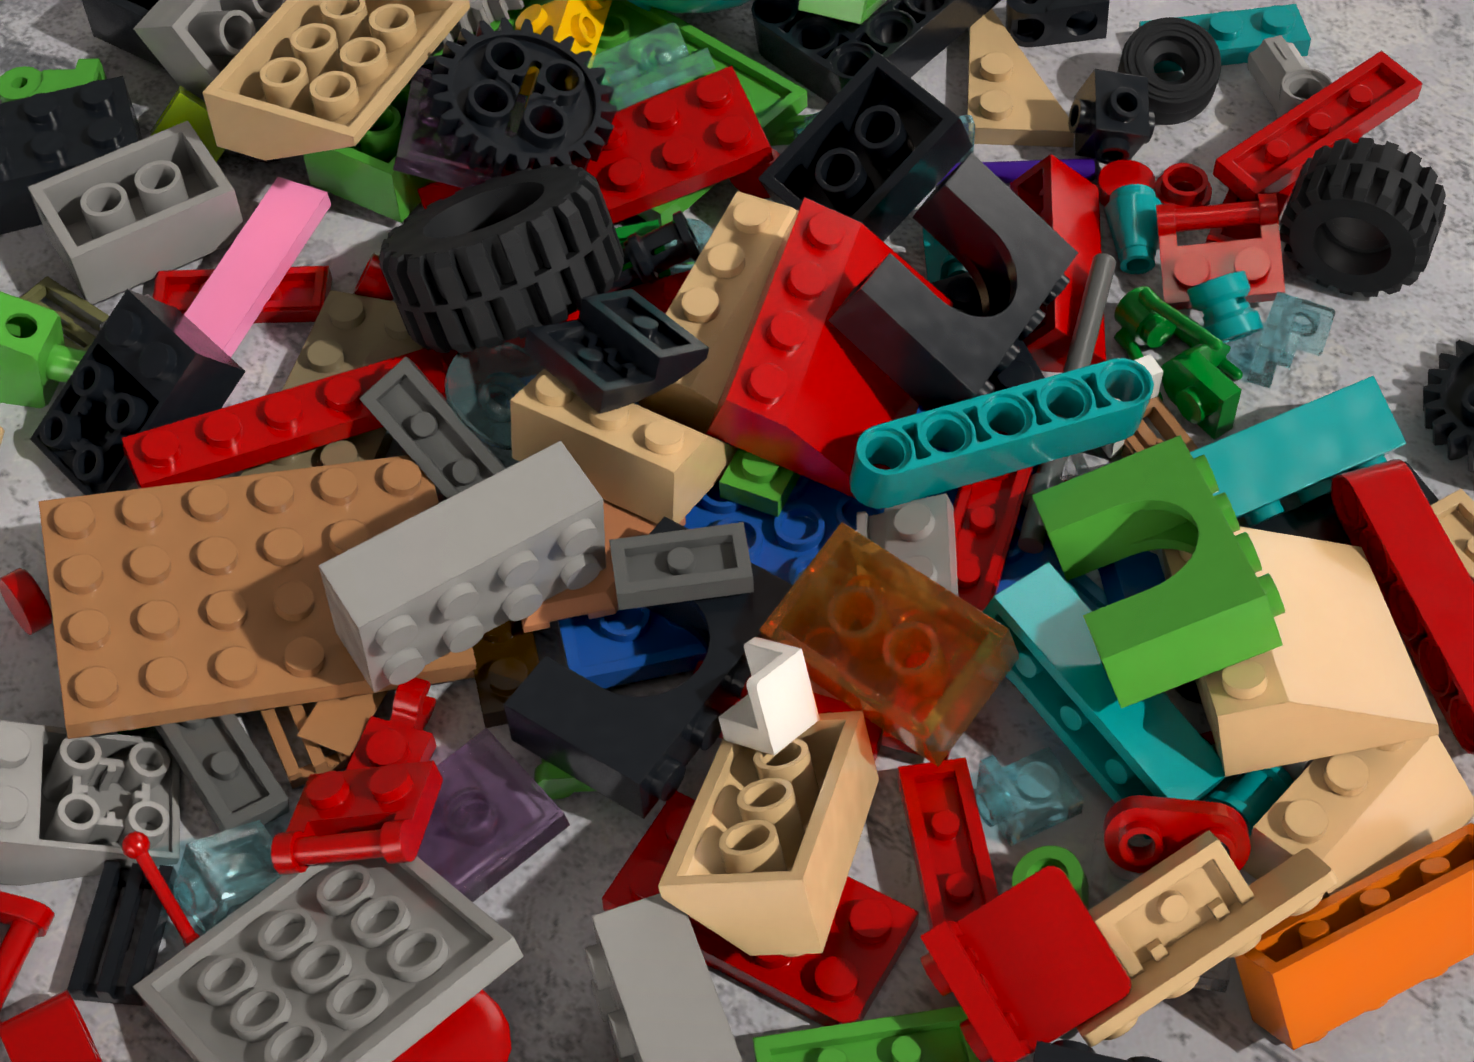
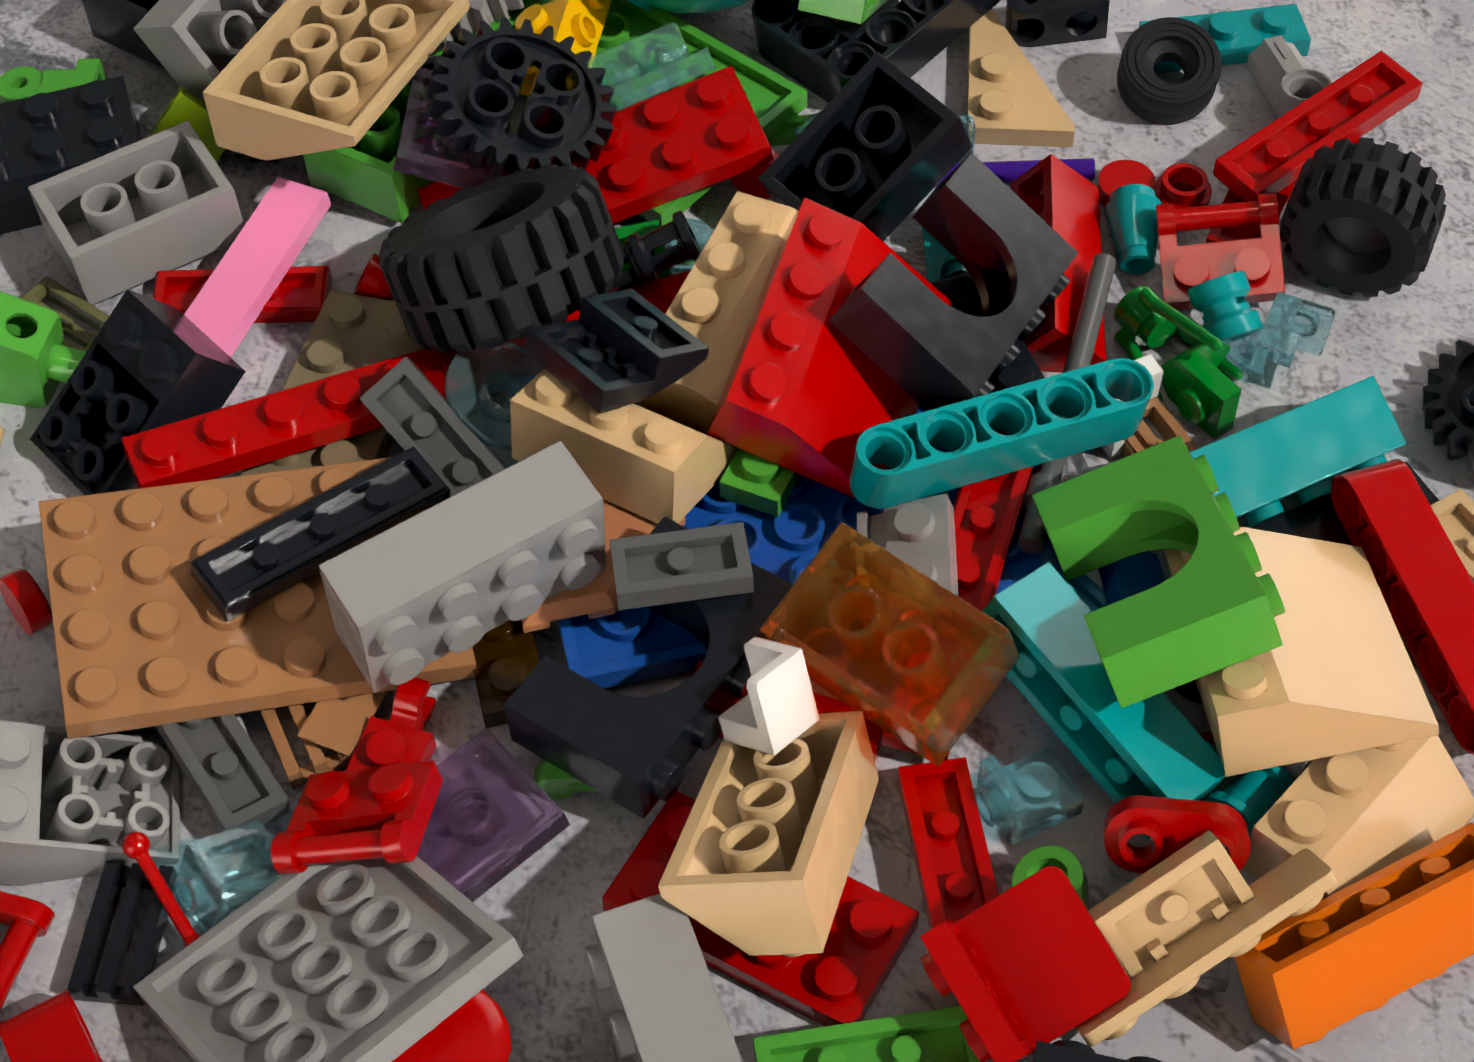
(298, 541): none -> black tile
(1111, 116): black brick -> none

